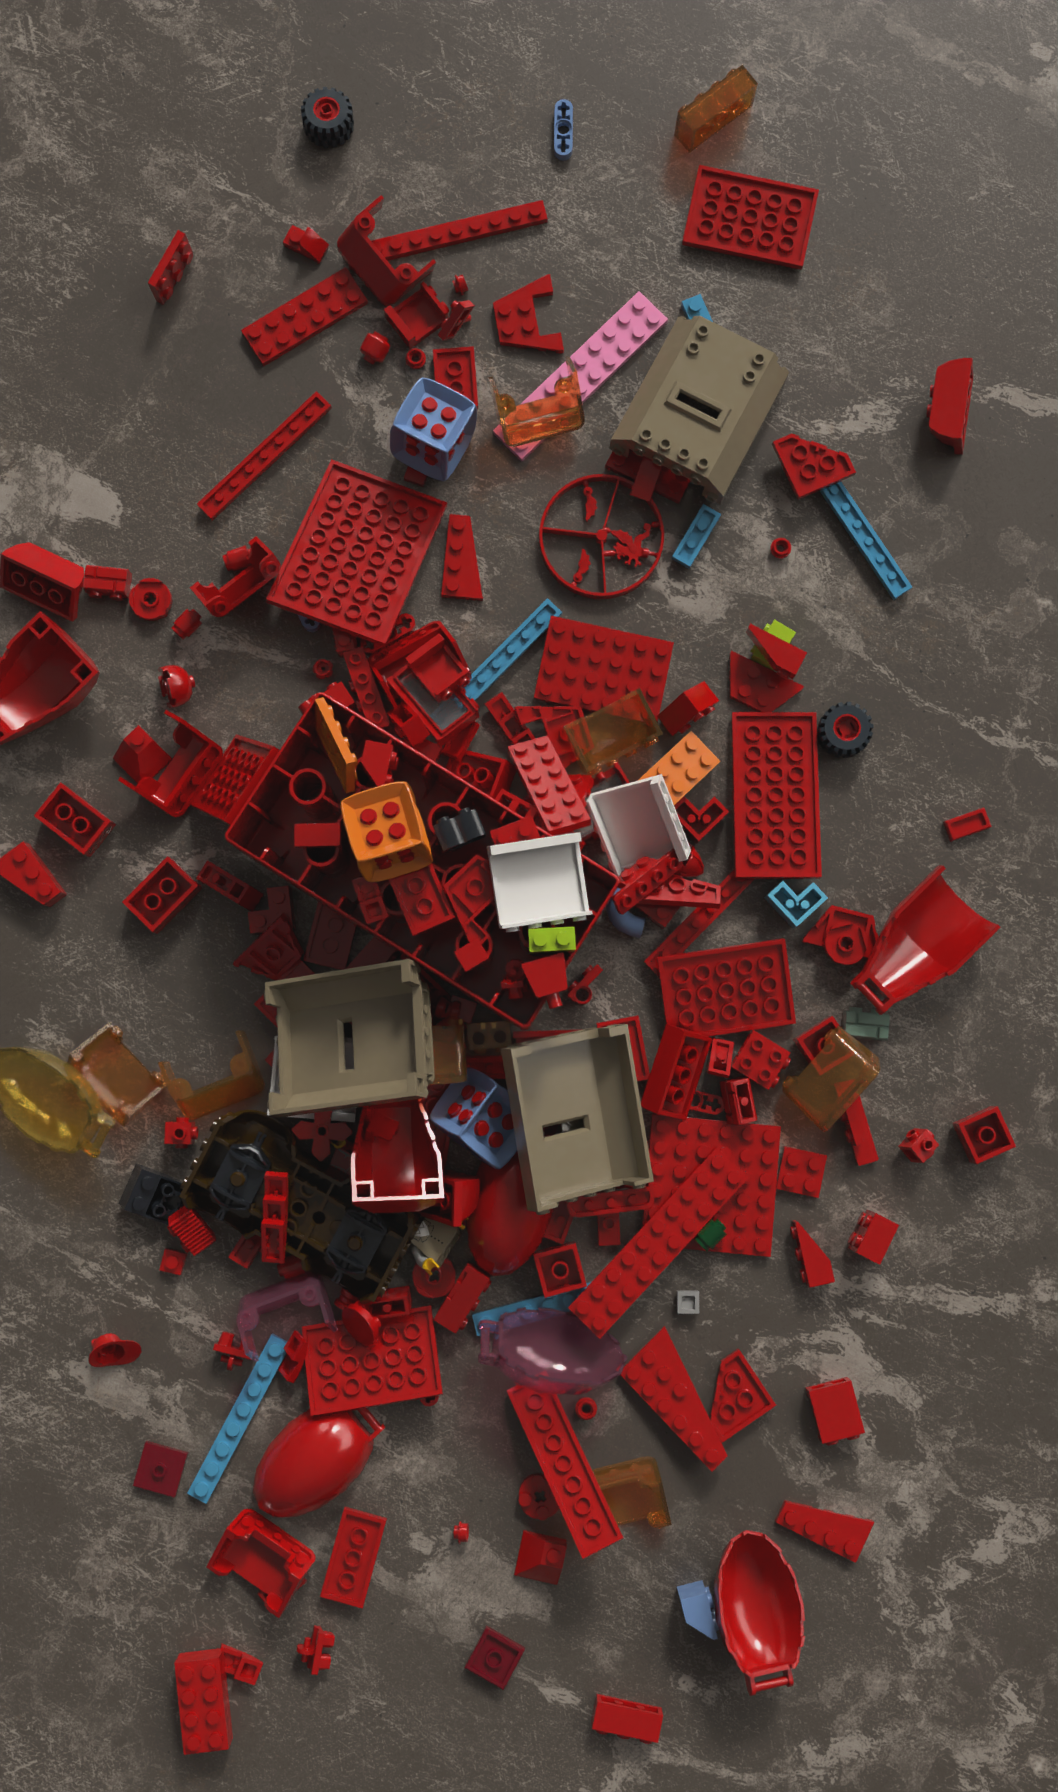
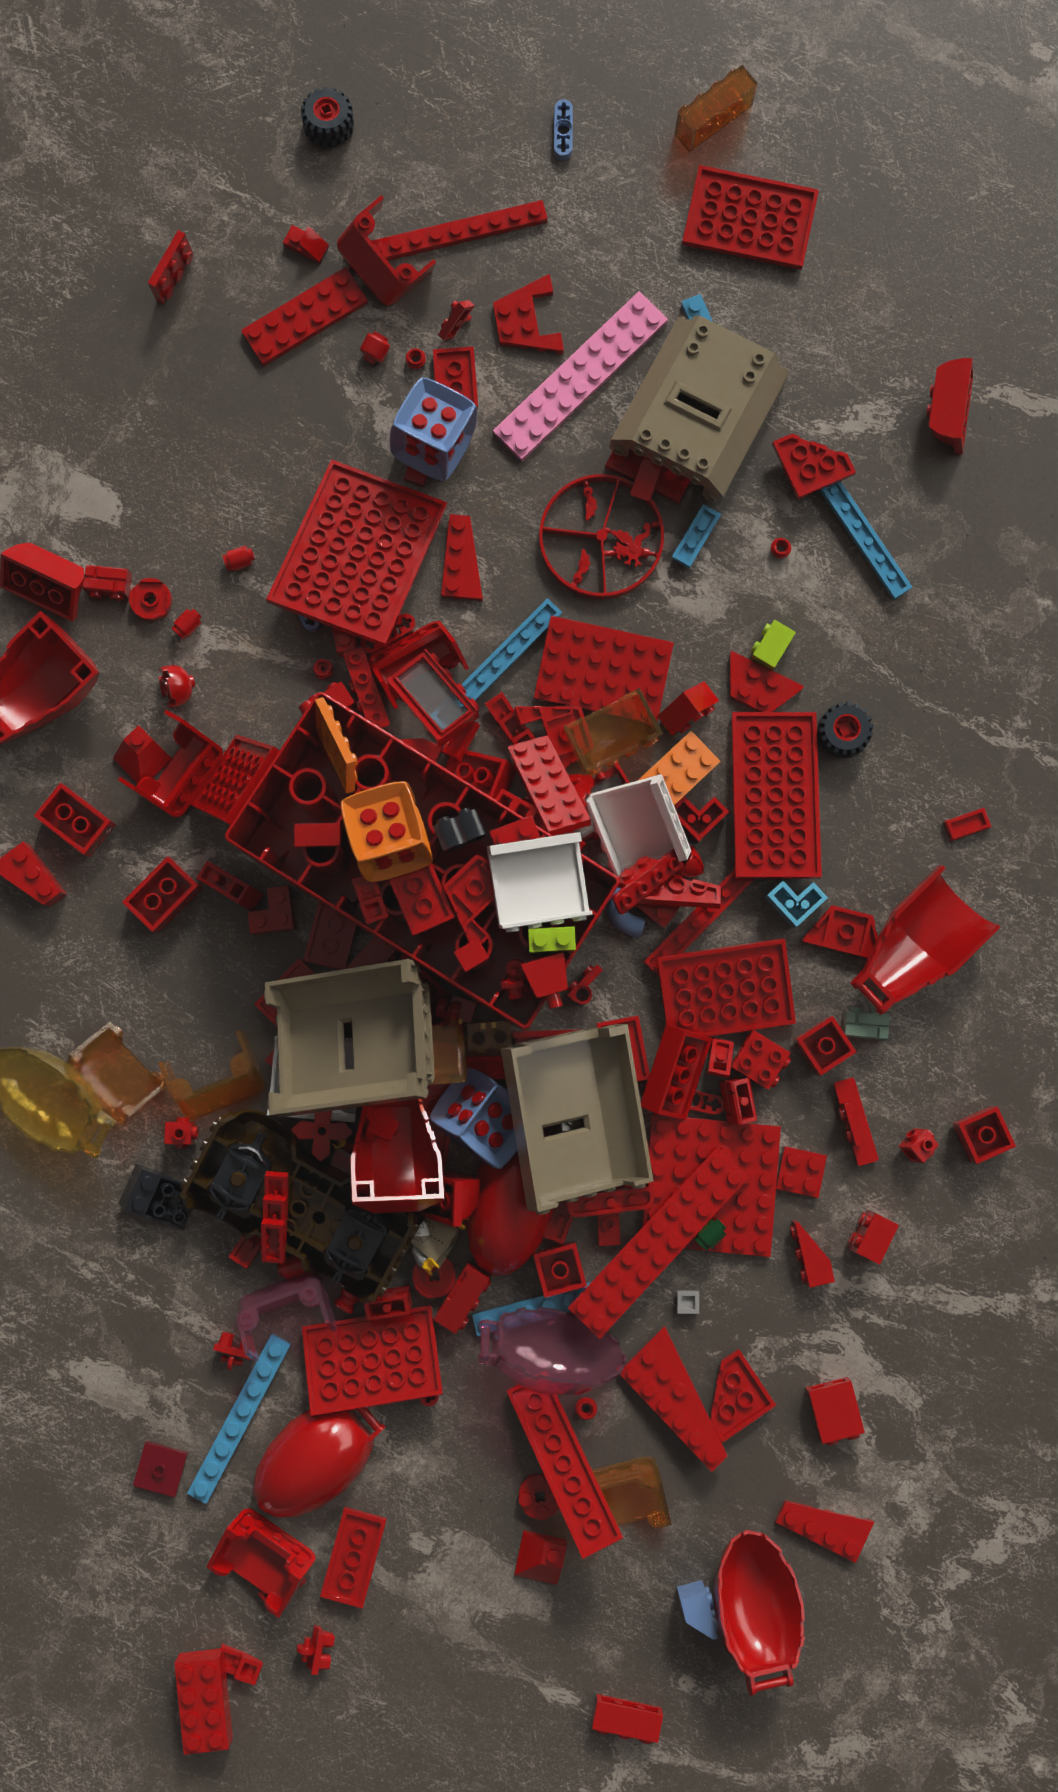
(111, 1351): red piece -> none
(173, 1261): red plate -> none
(191, 1230): red brick -> none
(262, 569): red windscreen -> none
(264, 456): red plate -> none
(272, 951): red wing -> none
(296, 1352): red slope -> none
(360, 1323): red tile -> none
(379, 761): red slope -> none
(408, 724): red brick -> none
(417, 316): red panel -> none
(438, 669): red panel -> none
(460, 284): red plate -> none
(461, 1532): red plate -> none
(494, 1657): dark red plate -> none
(541, 417): clear orange windscreen -> none
(779, 654): red slope -> none
(832, 1079): clear orange windscreen -> none
(856, 950): red plate -> none

